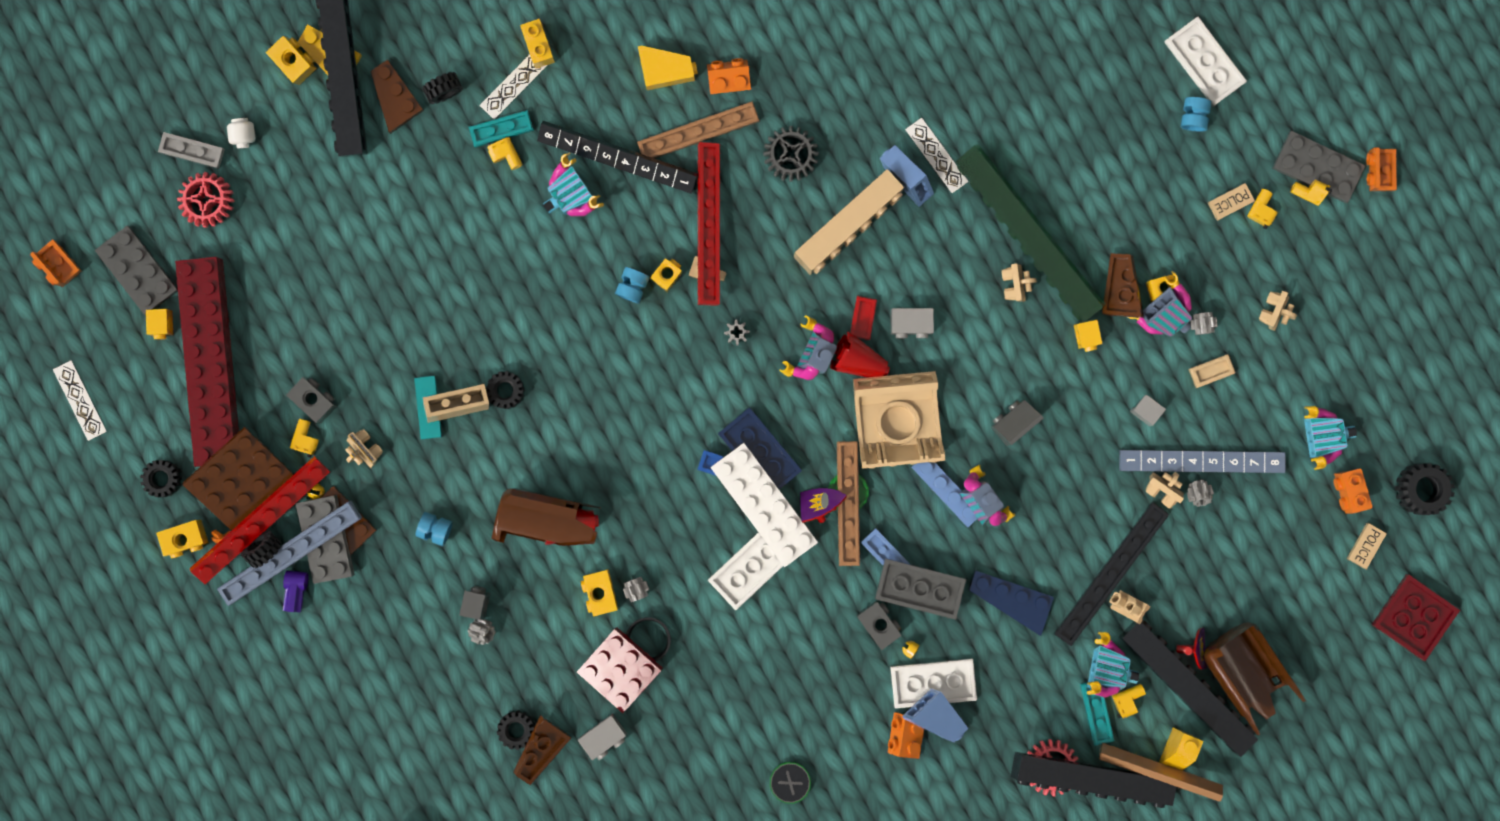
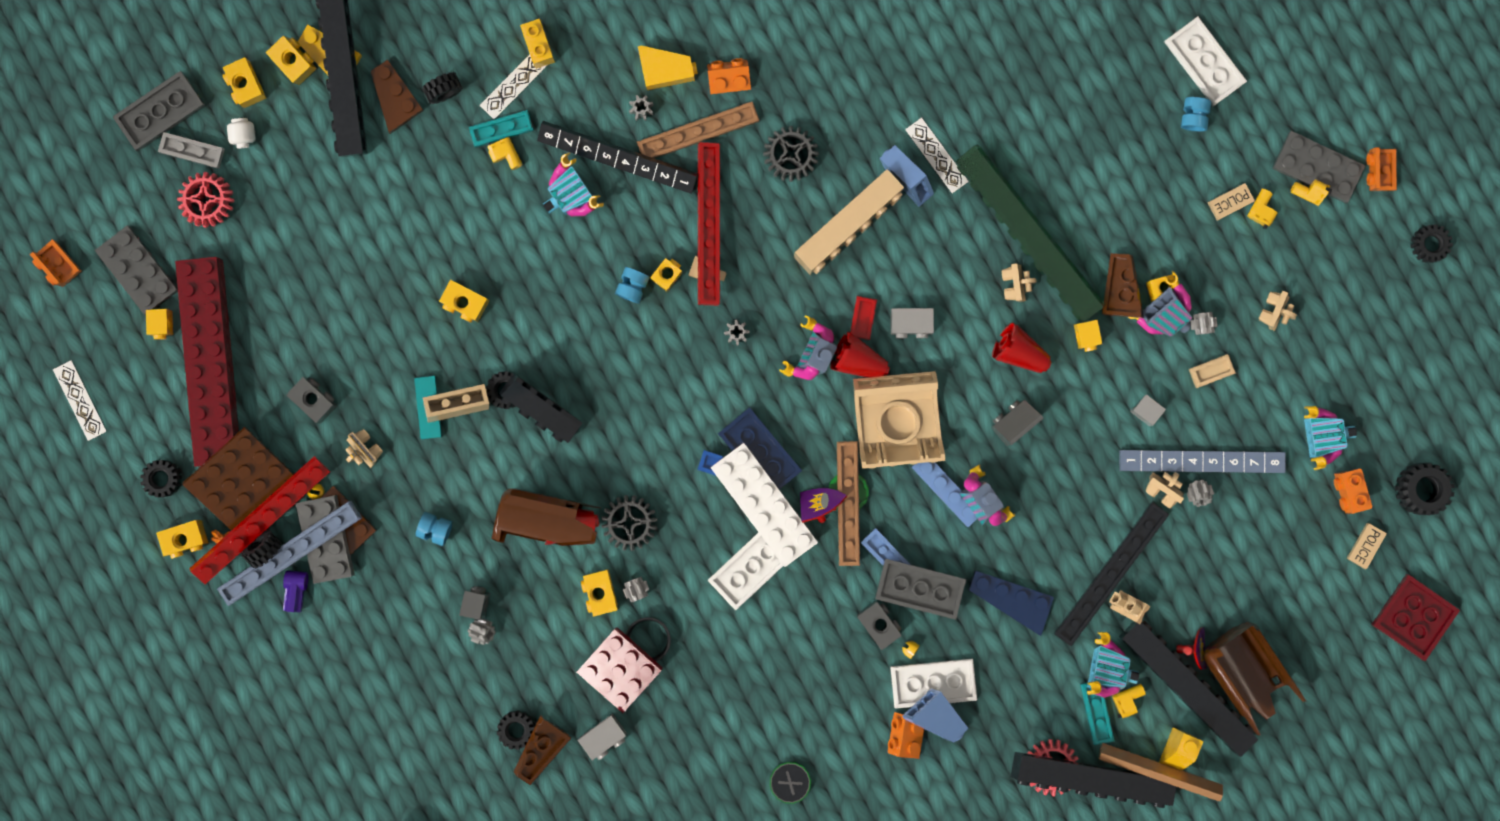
(158, 111): none -> dark grey plate
(252, 91): none -> yellow brick
(301, 441): yellow piece -> none
(454, 293): none -> yellow brick
(540, 408): none -> black wedge
(627, 506): none -> dark grey gear
(643, 113): none -> light grey gear
(1021, 350): none -> red cone
(1440, 235): none -> black tyre

